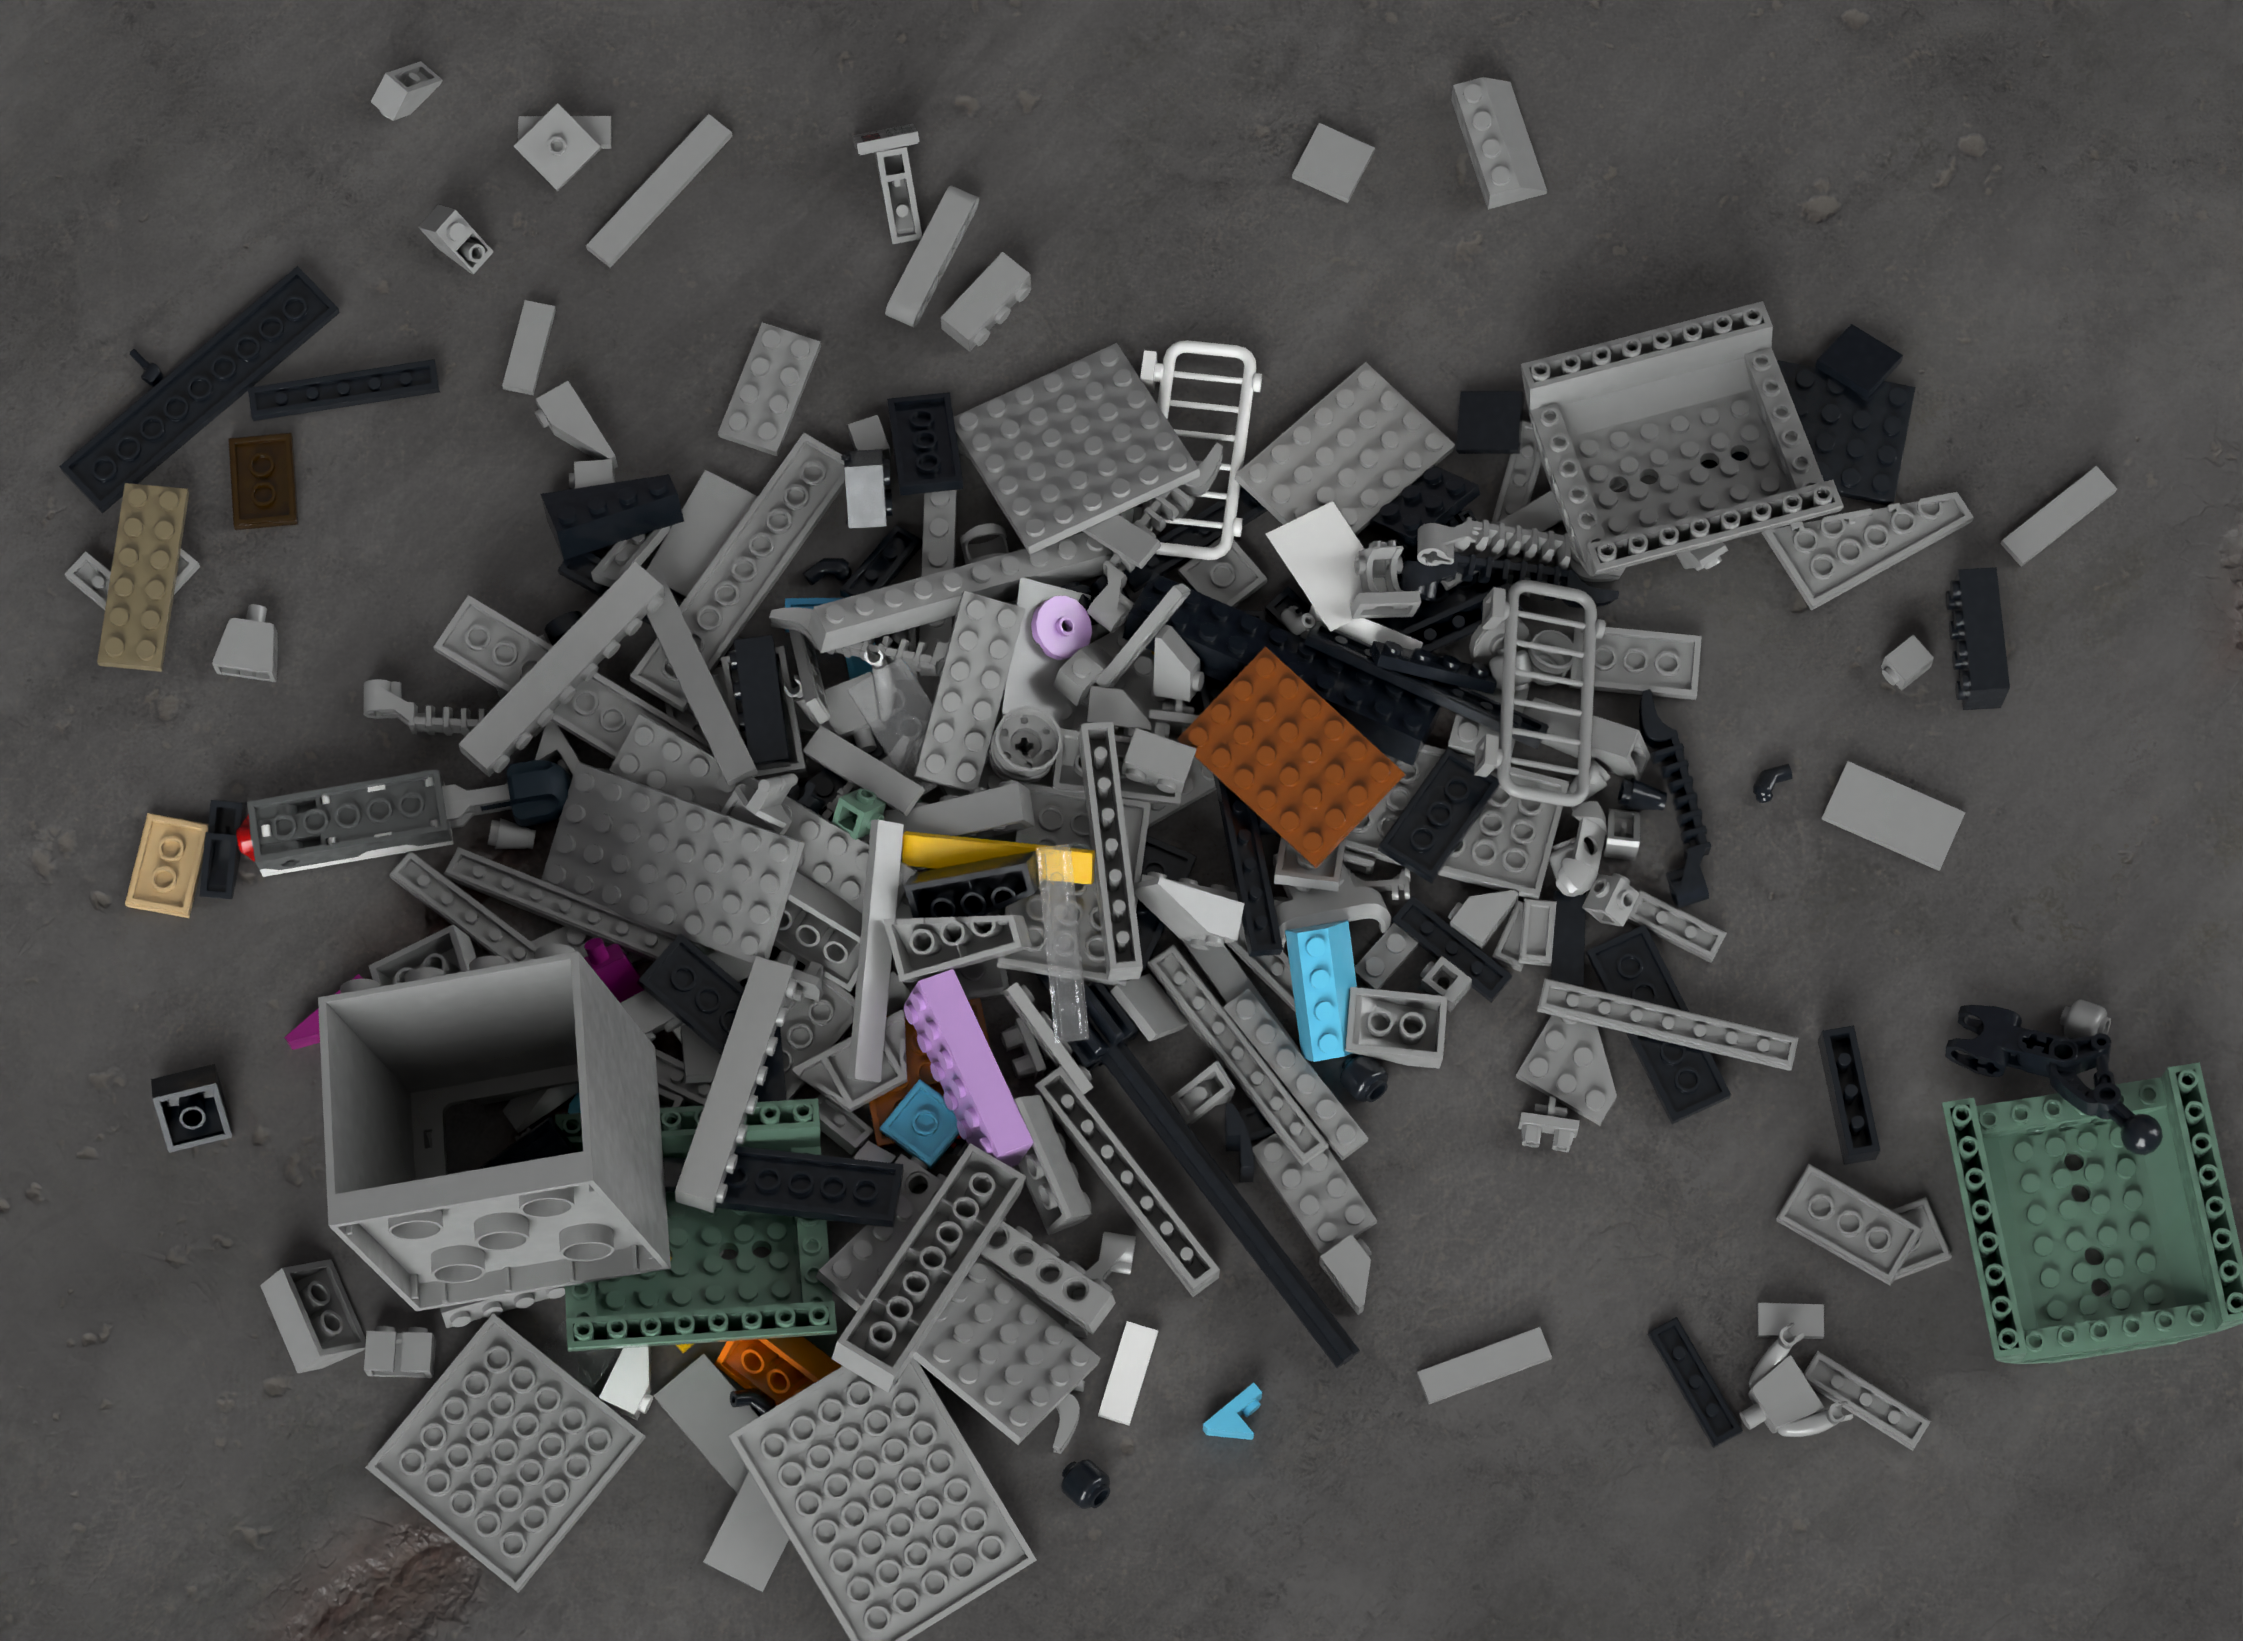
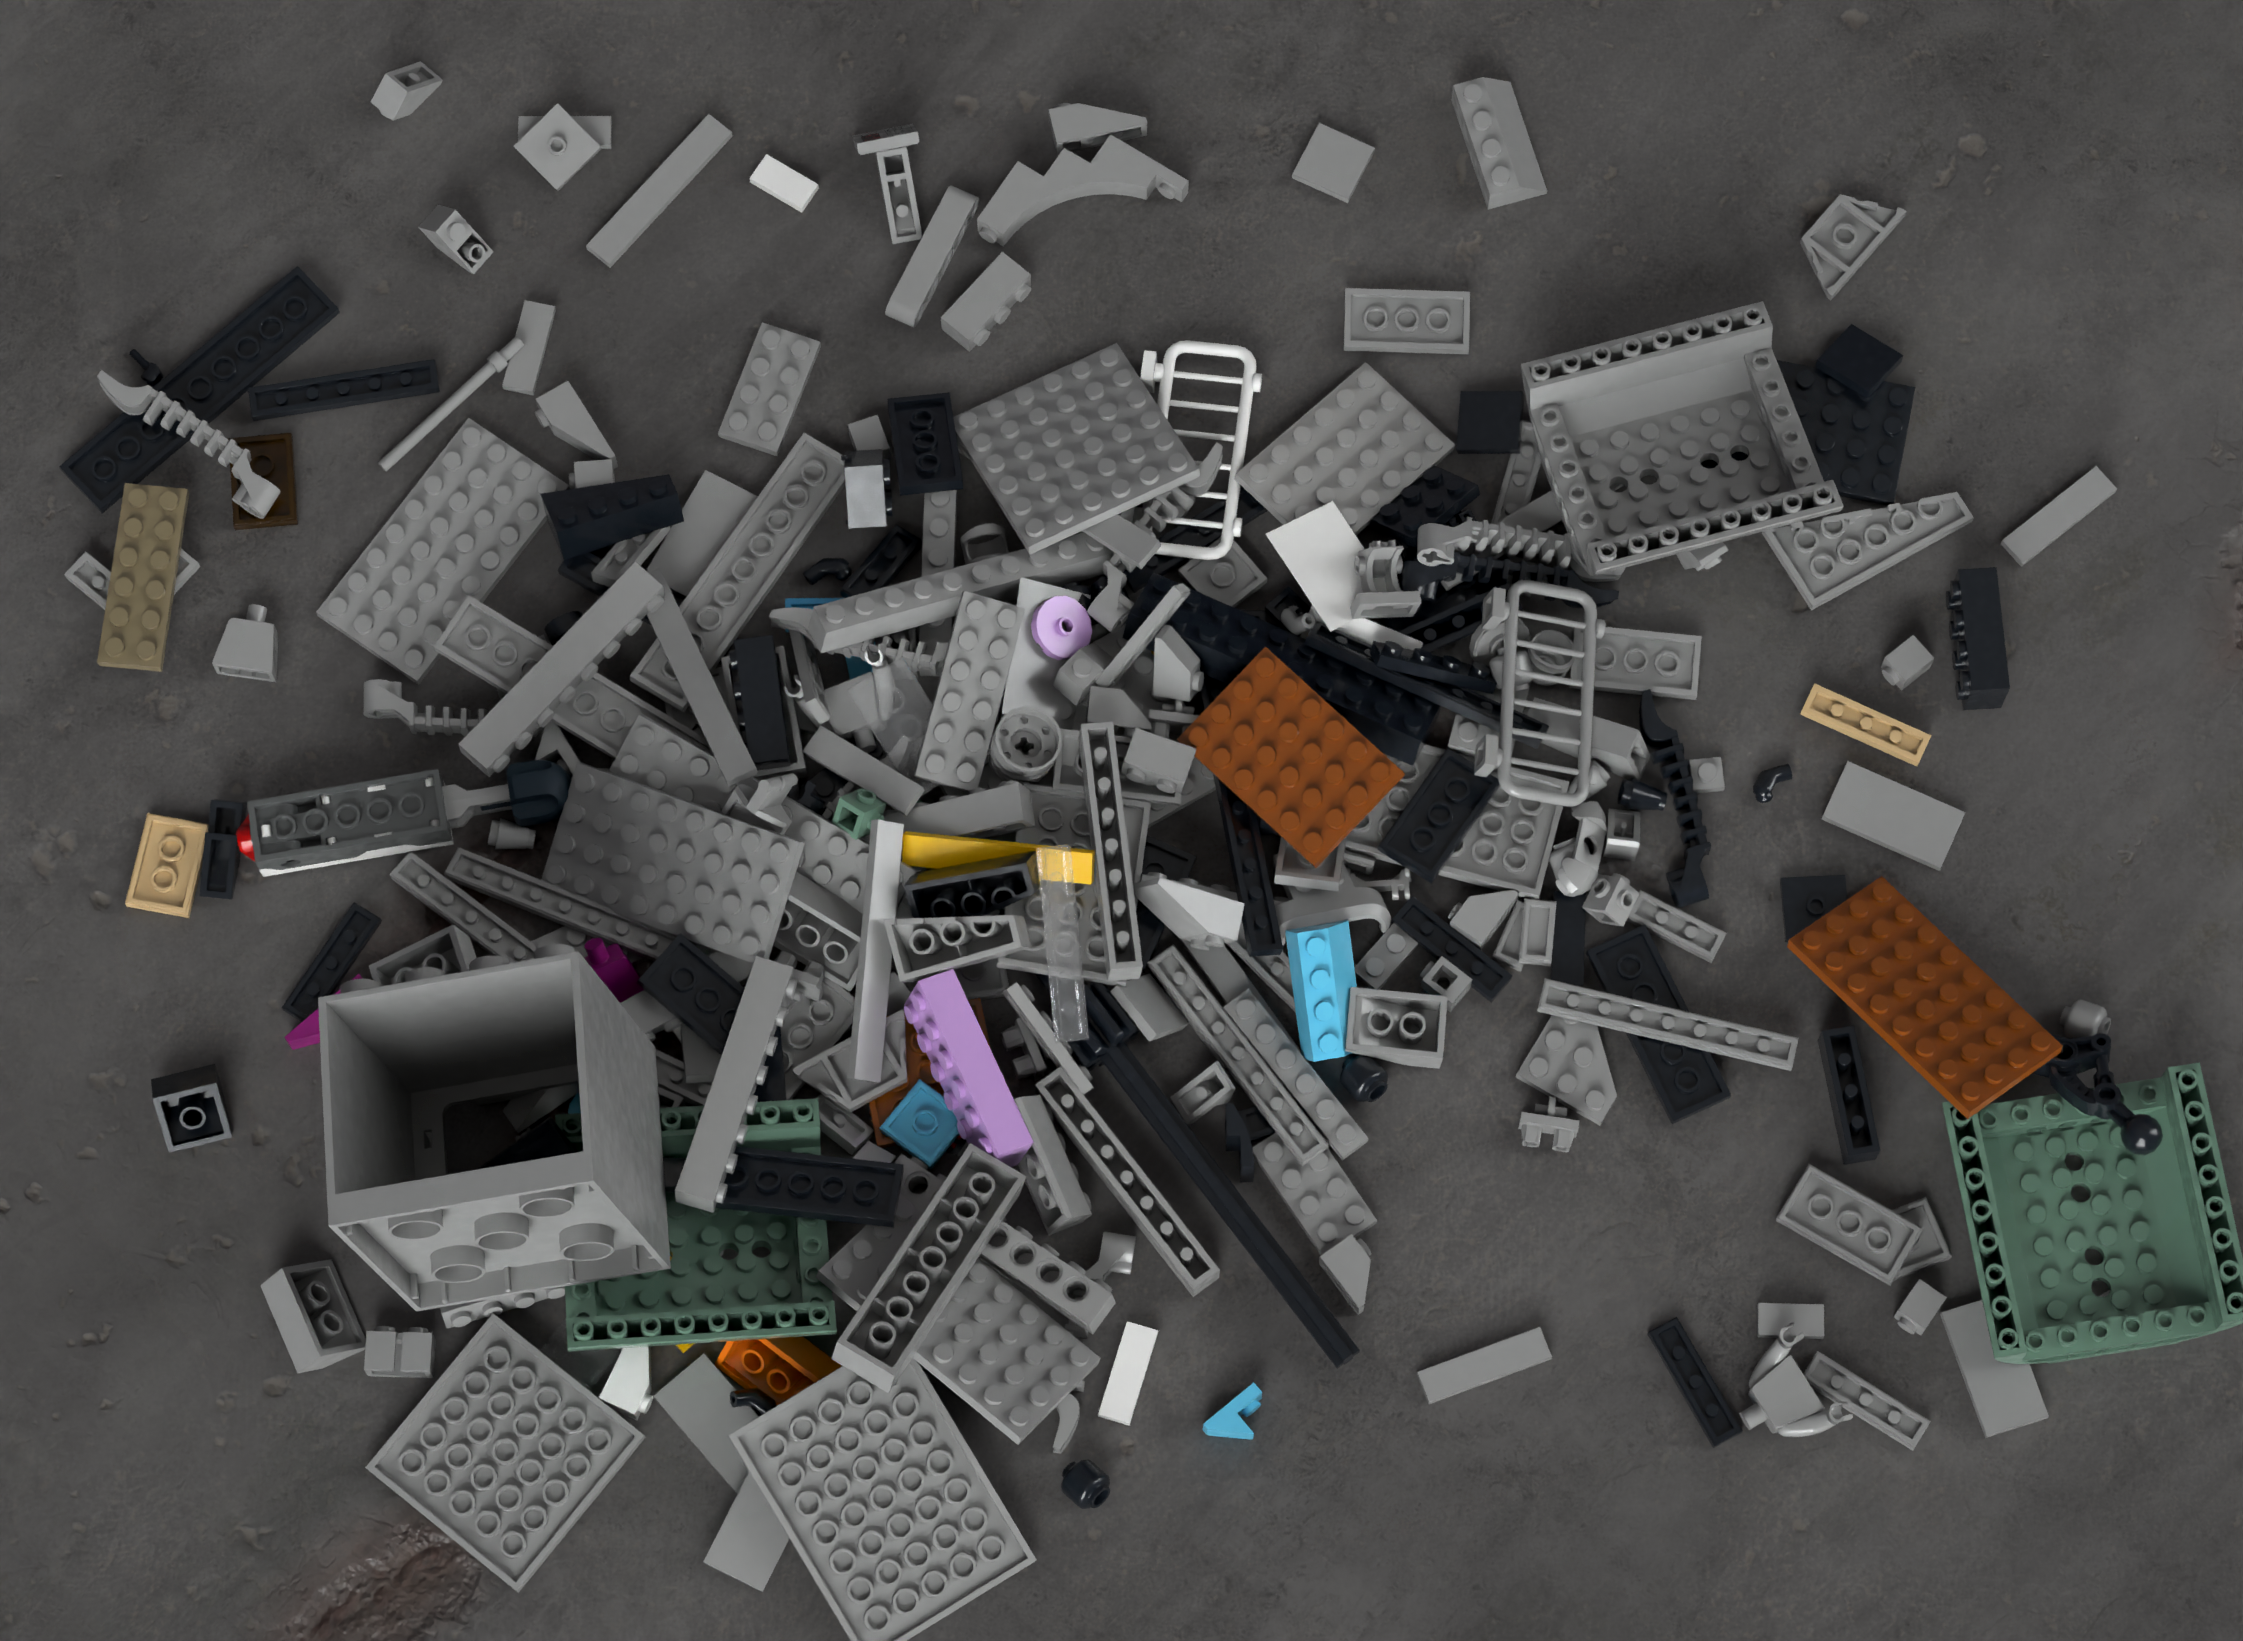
(253, 495): none -> light grey piece
(332, 961): none -> black tile
(438, 547): none -> light grey plate
(496, 362): none -> light grey bar
(784, 183): none -> white tile
(1088, 126): none -> light grey slope
(1113, 170): none -> light grey arch
(1406, 321): none -> light grey plate
(1707, 774): none -> light grey plate
(1809, 899): none -> black plate
(1846, 239): none -> light grey wing
(1865, 724): none -> tan plate
(1919, 1308): none -> light grey brick
(1924, 997): none -> dark orange plate
(2000, 1391): none -> light grey tile

